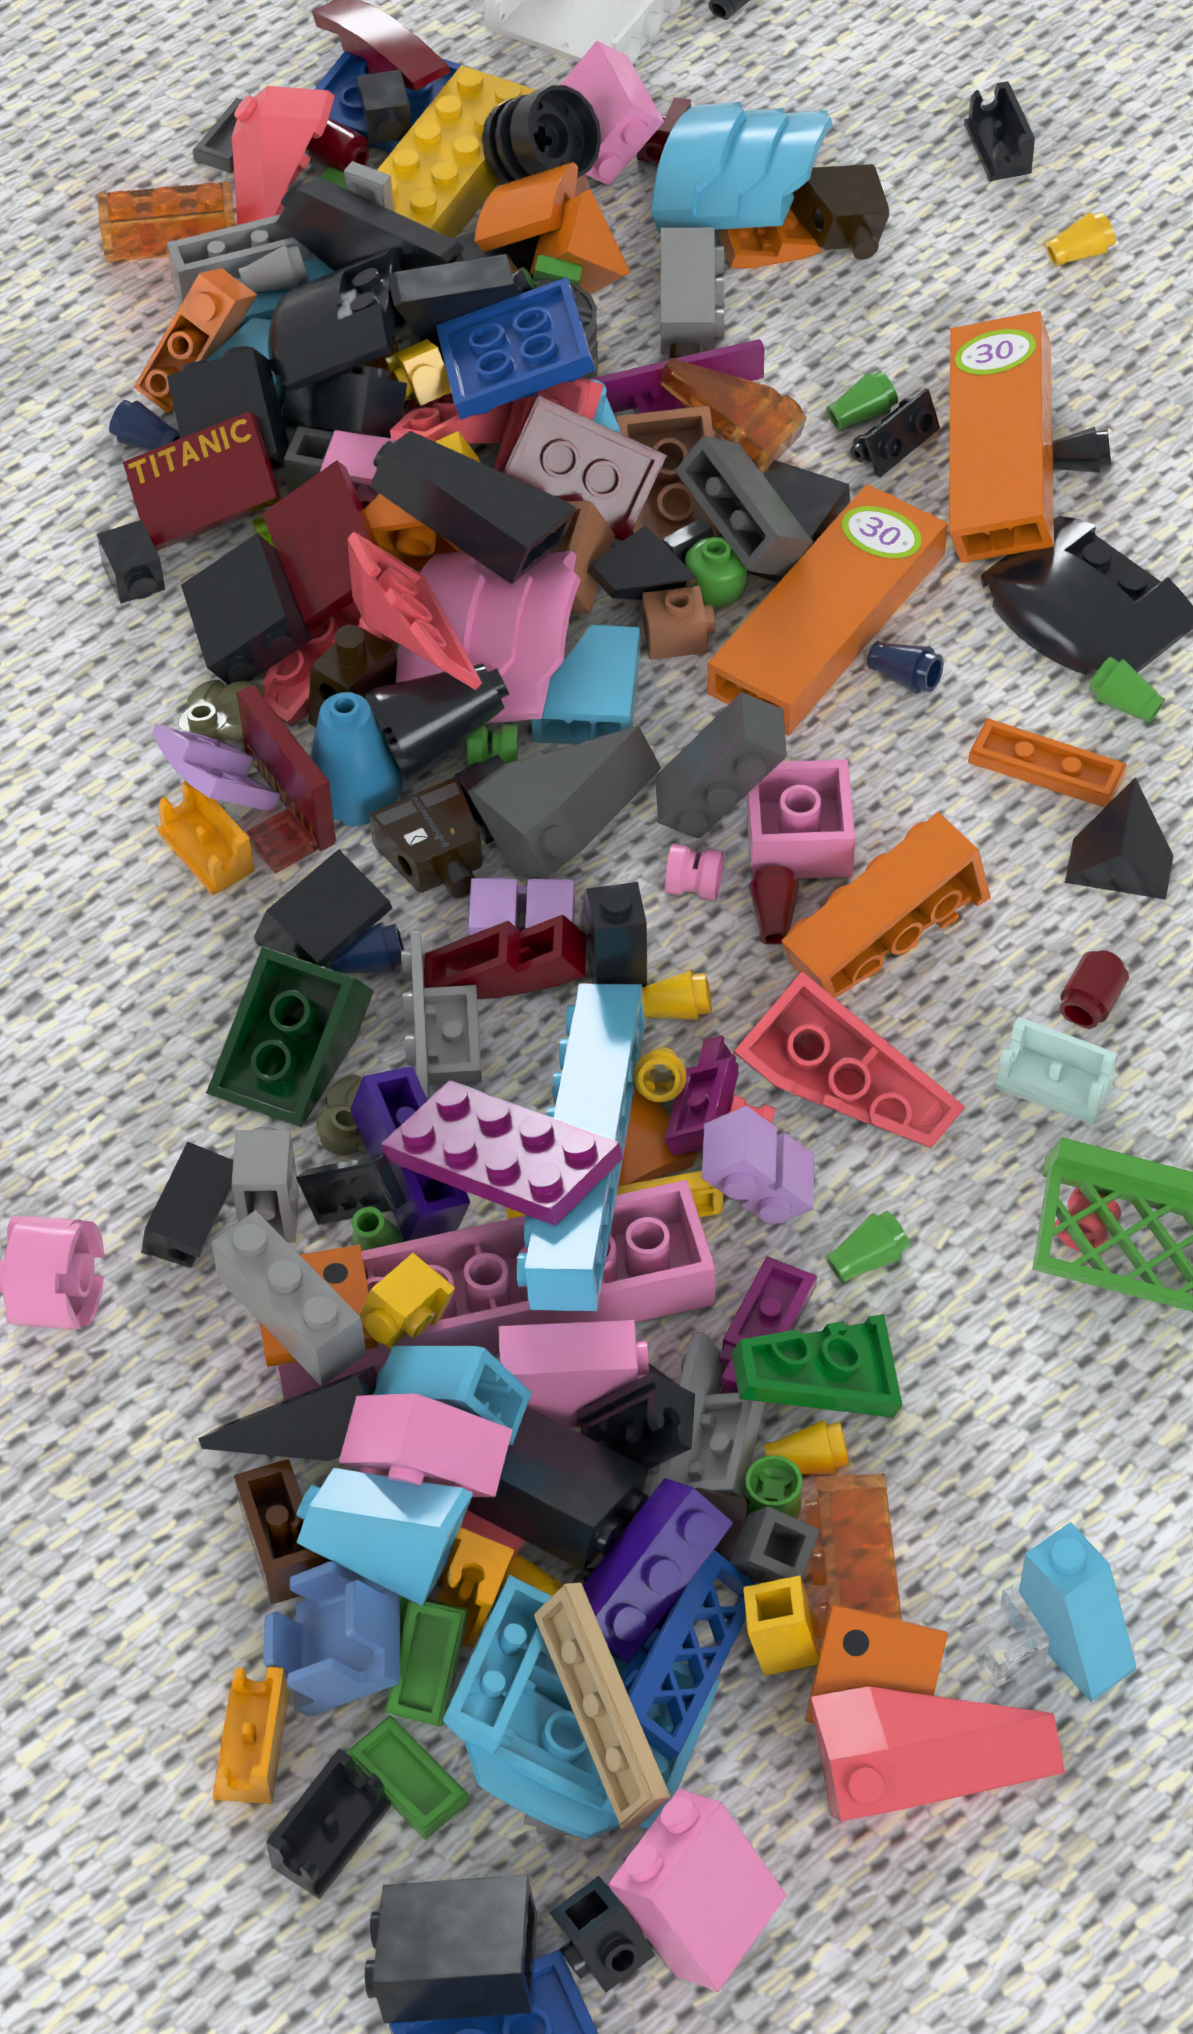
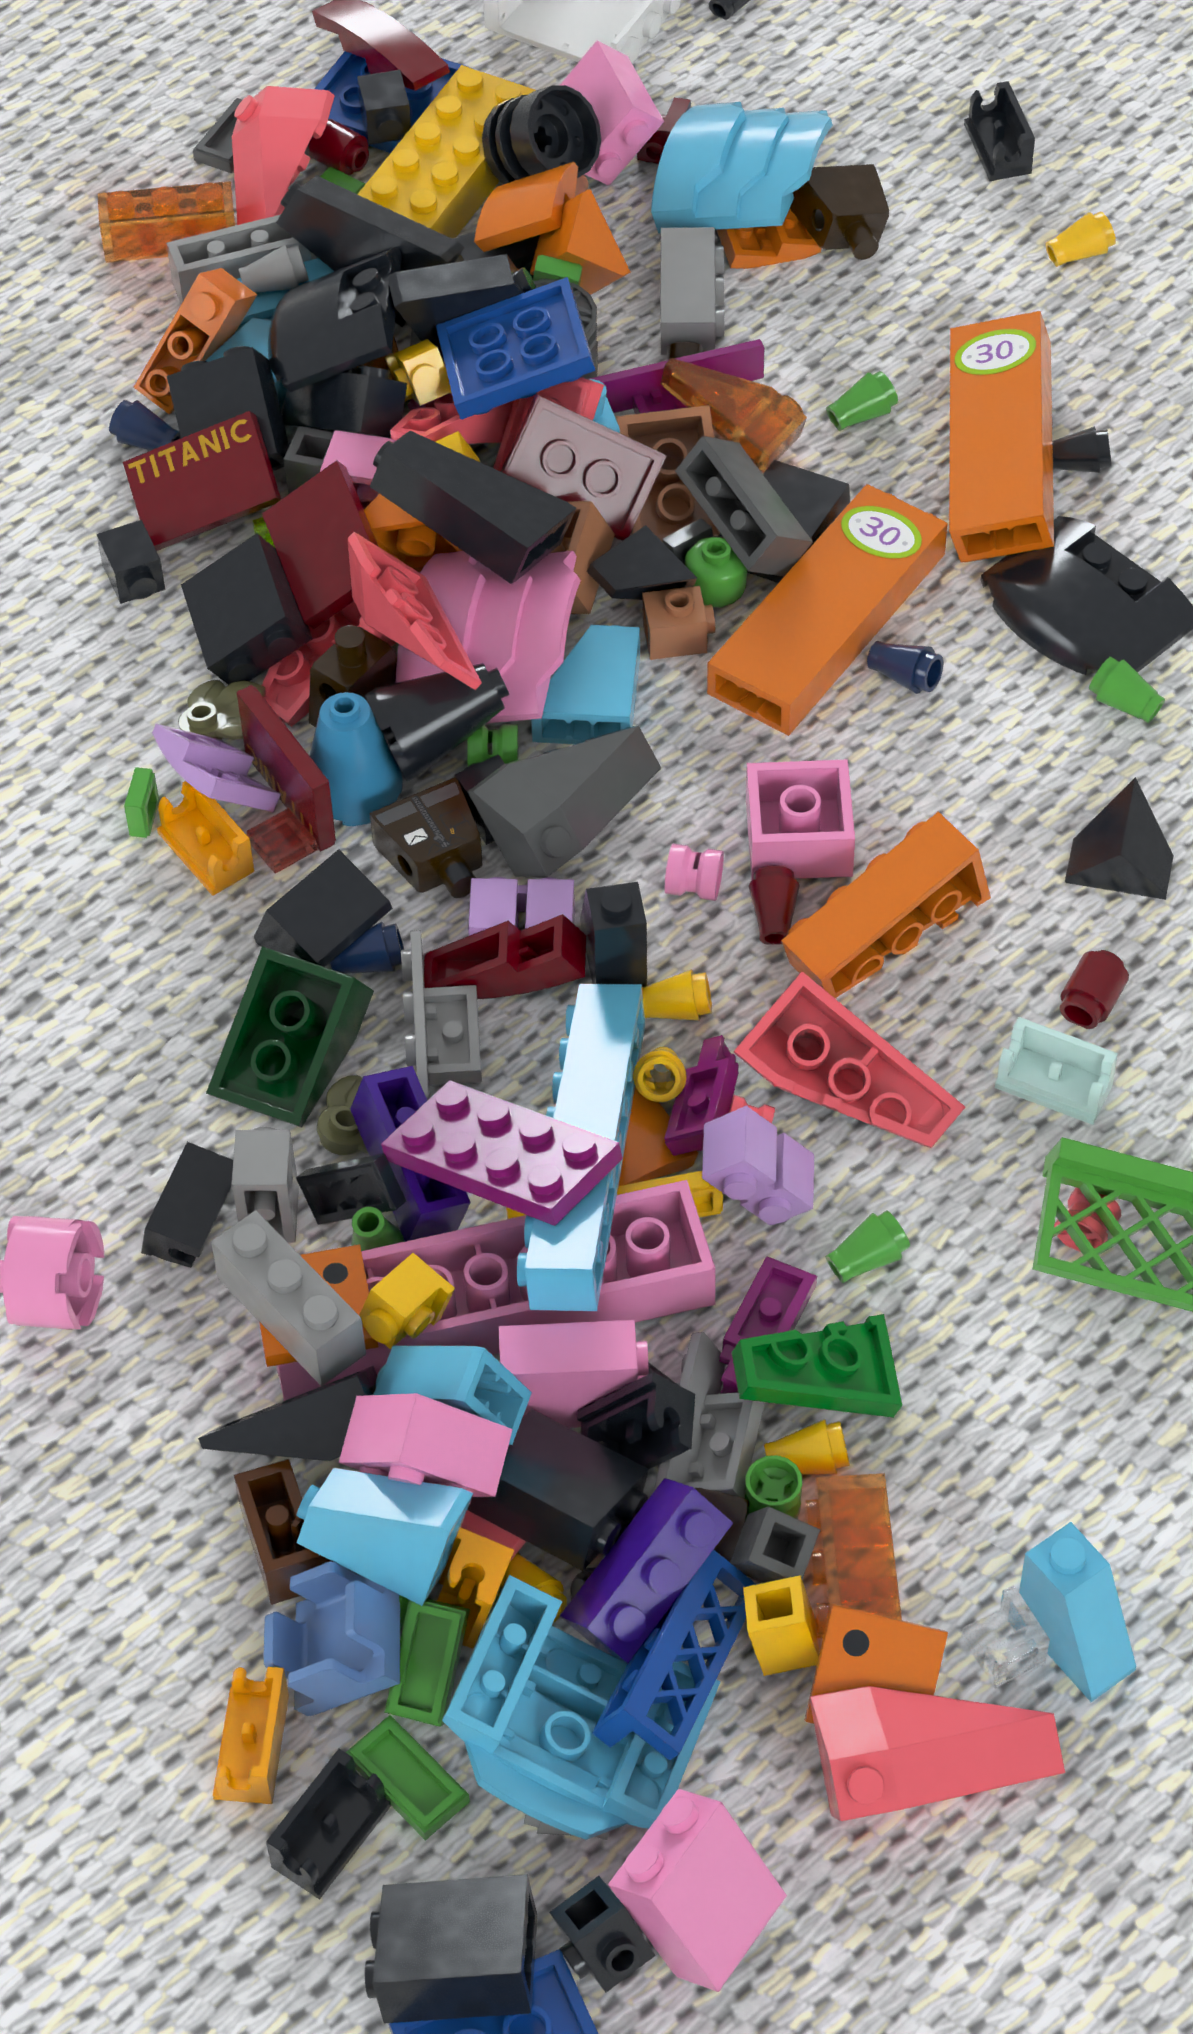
(141, 802): none -> bright green tile
(369, 184): light grey tile -> none
(601, 1706): tan tile -> none
(720, 765): dark grey brick -> none
(898, 433): black hinge -> none
(1047, 763): orange tile -> none

